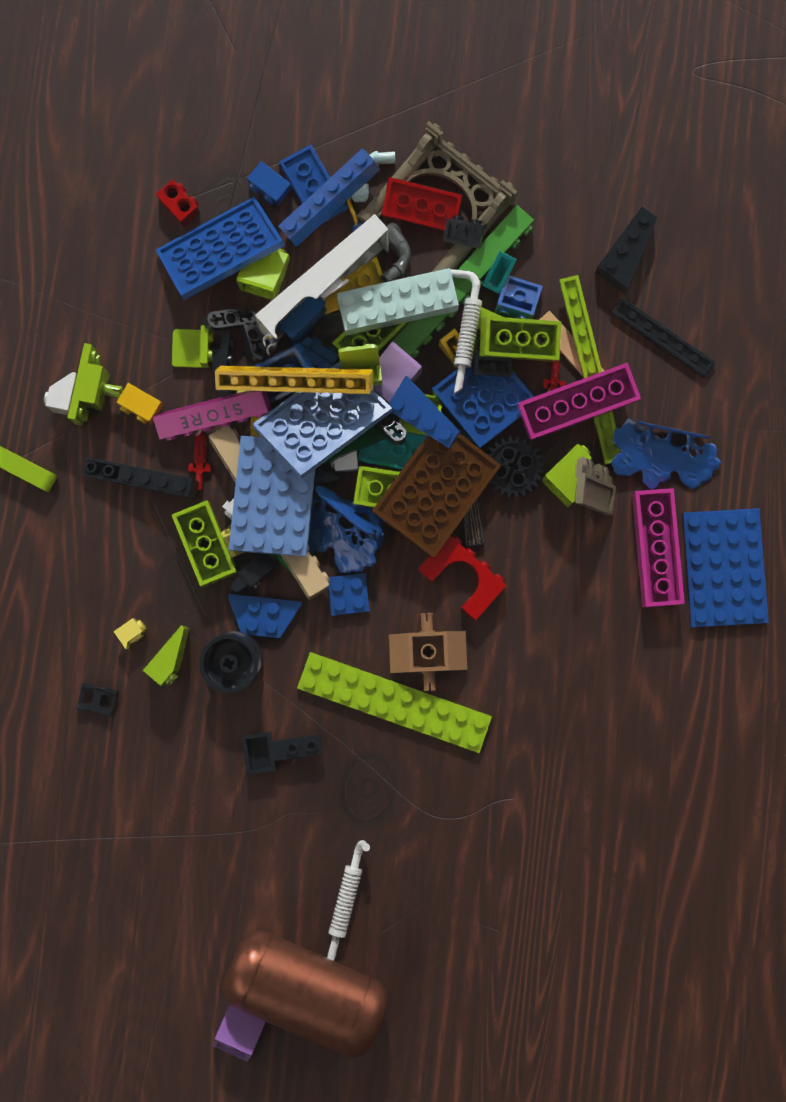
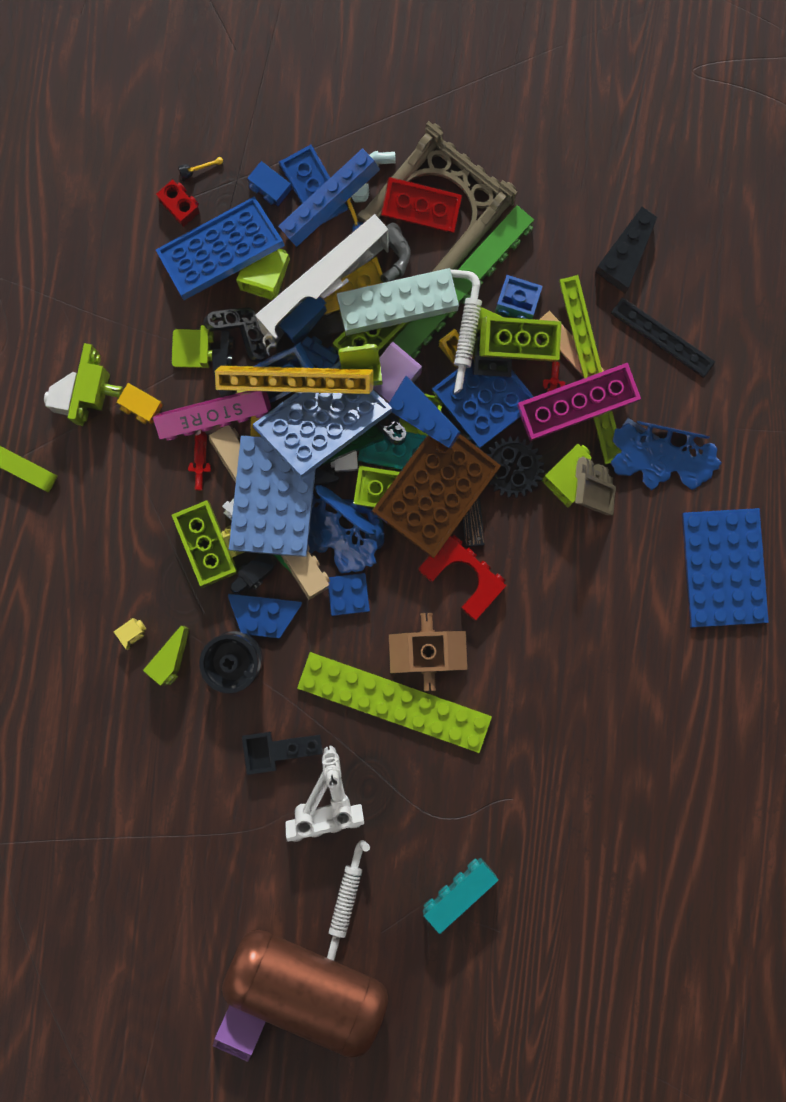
(98, 693): black piece -> none
(141, 478): black slope -> none
(186, 171): none -> hinge
(332, 818): none -> white plate
(460, 895): none -> teal brick
(464, 232): black bracket -> none
(499, 272): teal slope -> none
(658, 548): dark pink brick -> none

